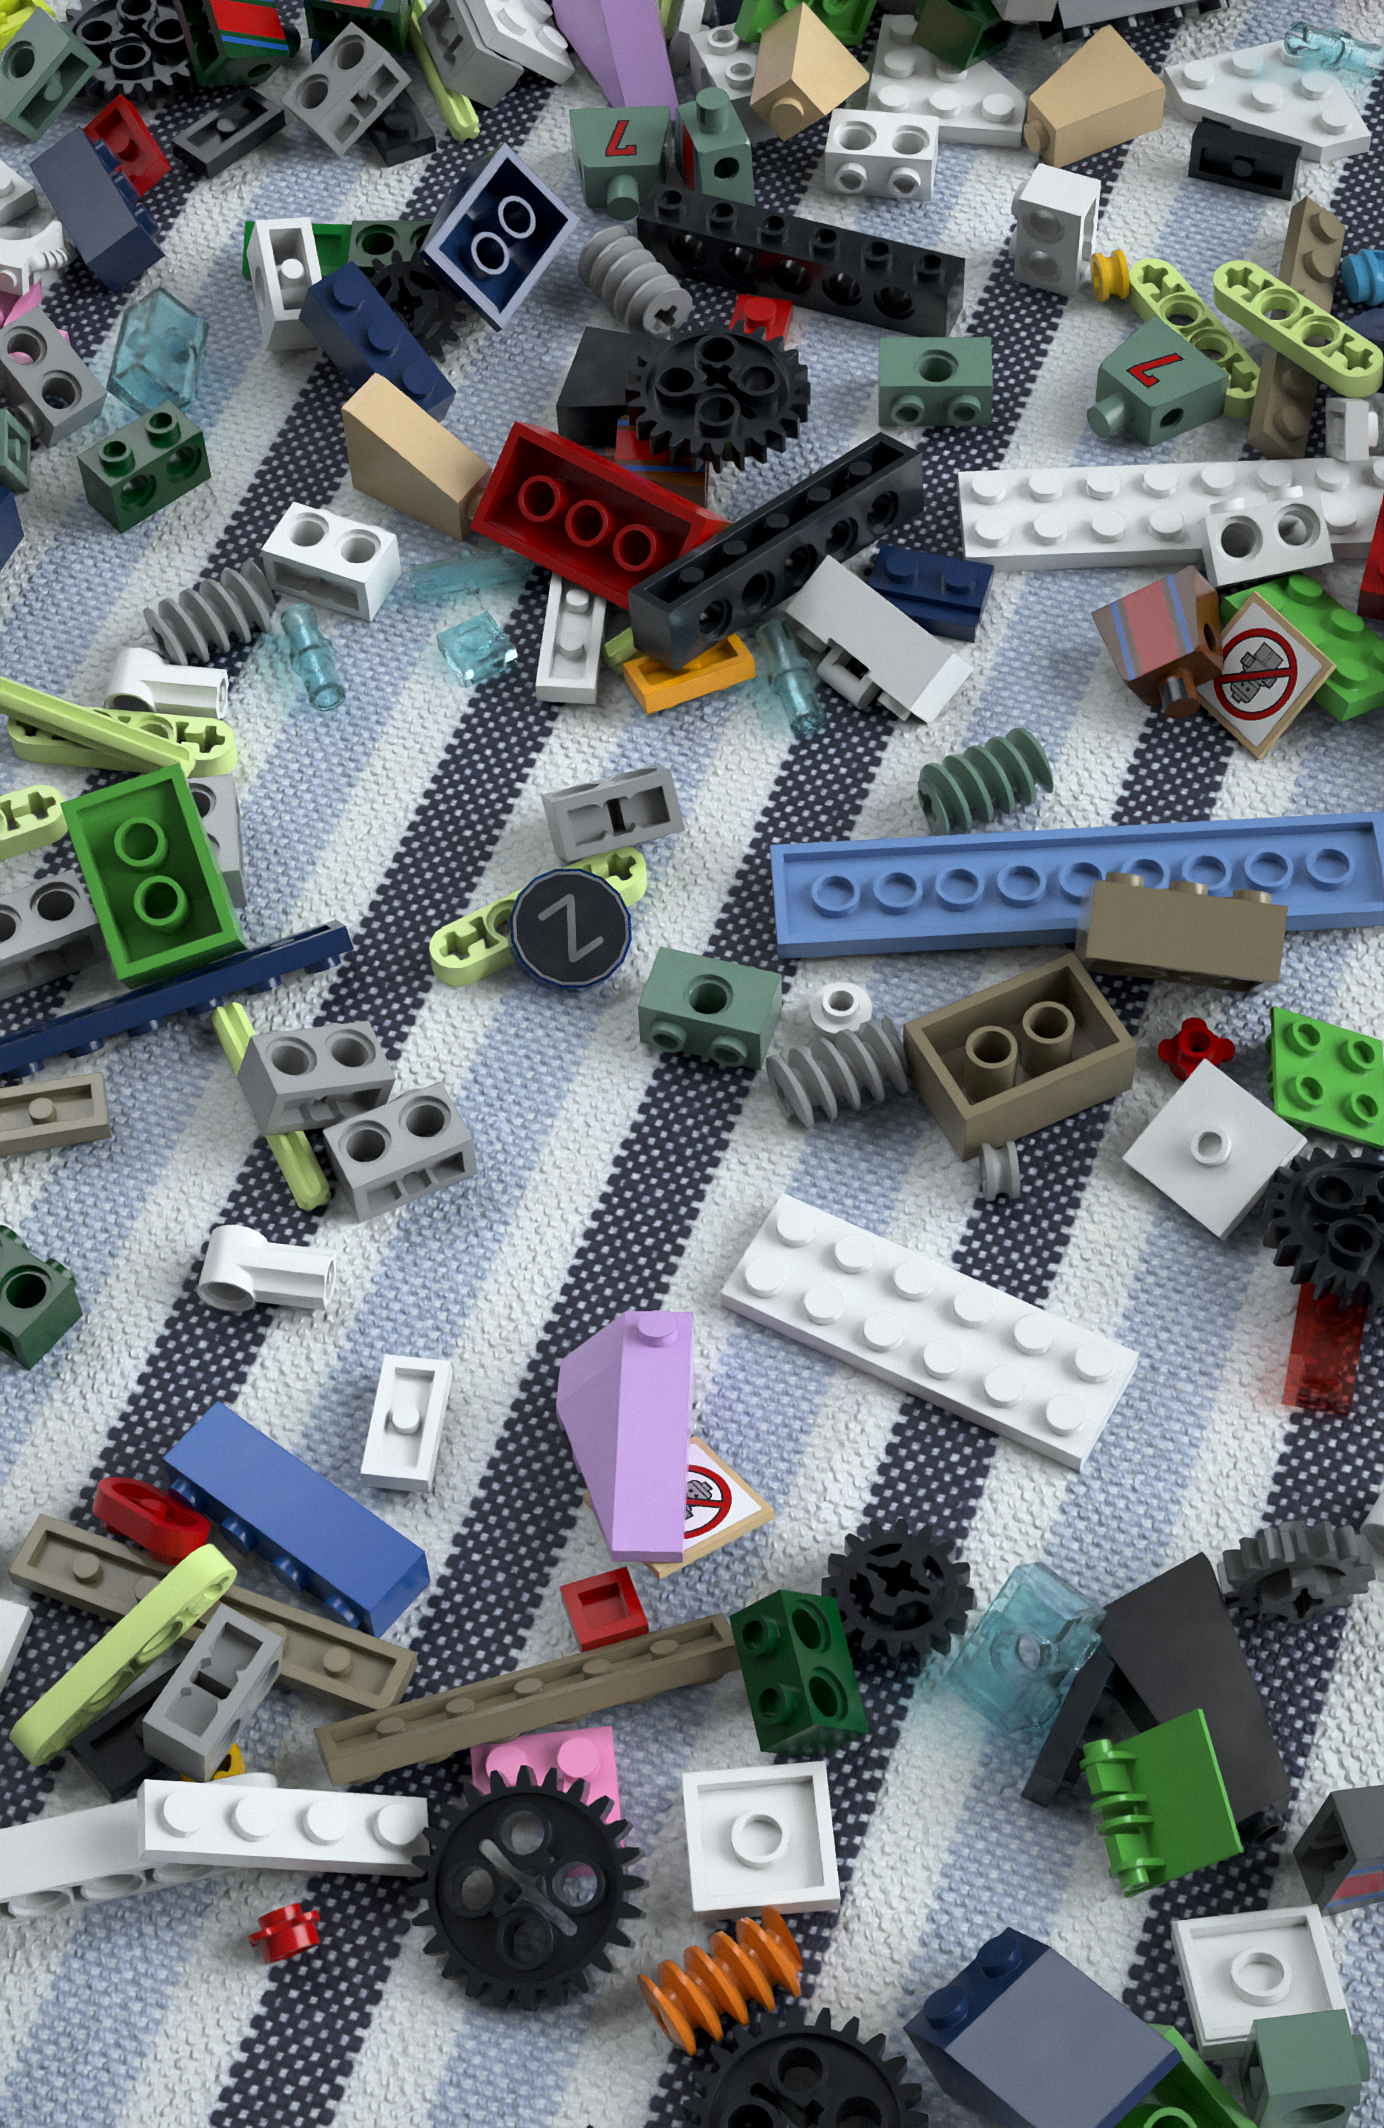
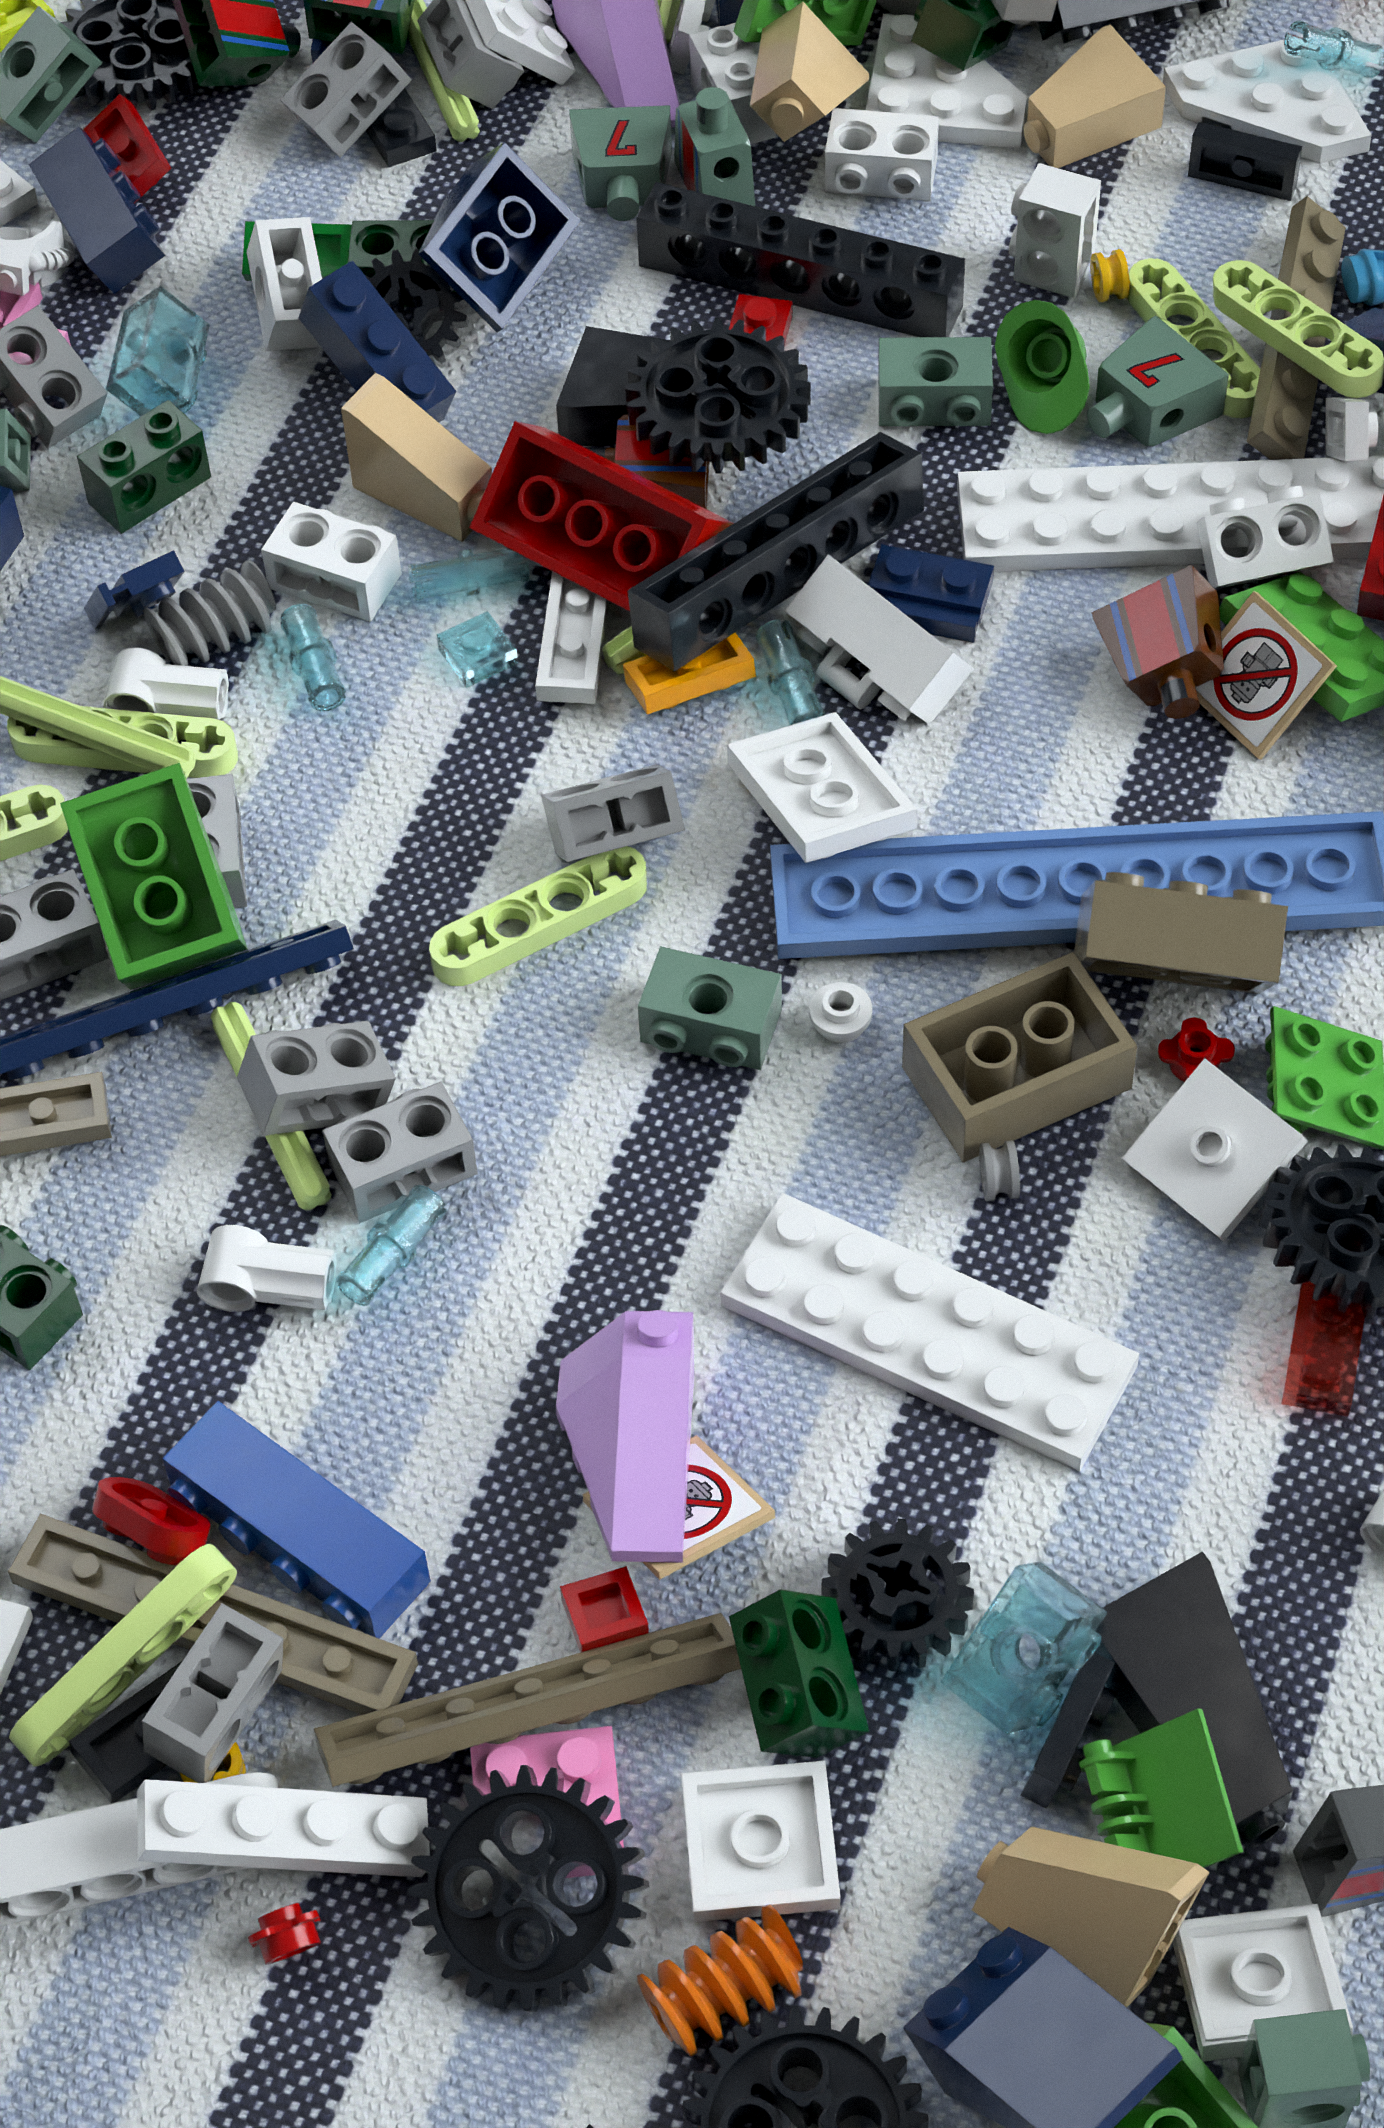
(136, 590): none -> dark blue plate
(228, 132): black plate -> none
(391, 1245): none -> clear light blue pin
(406, 1423): white plate -> none
(569, 930): black tile -> none
(633, 283): light grey piece -> none
(821, 787): none -> white plate
(838, 1071): light grey piece -> none
(981, 778): sand green piece -> none
(1042, 366): none -> bright green piece
(1090, 1902): none -> tan slope
(1296, 1571): dark grey gear -> none

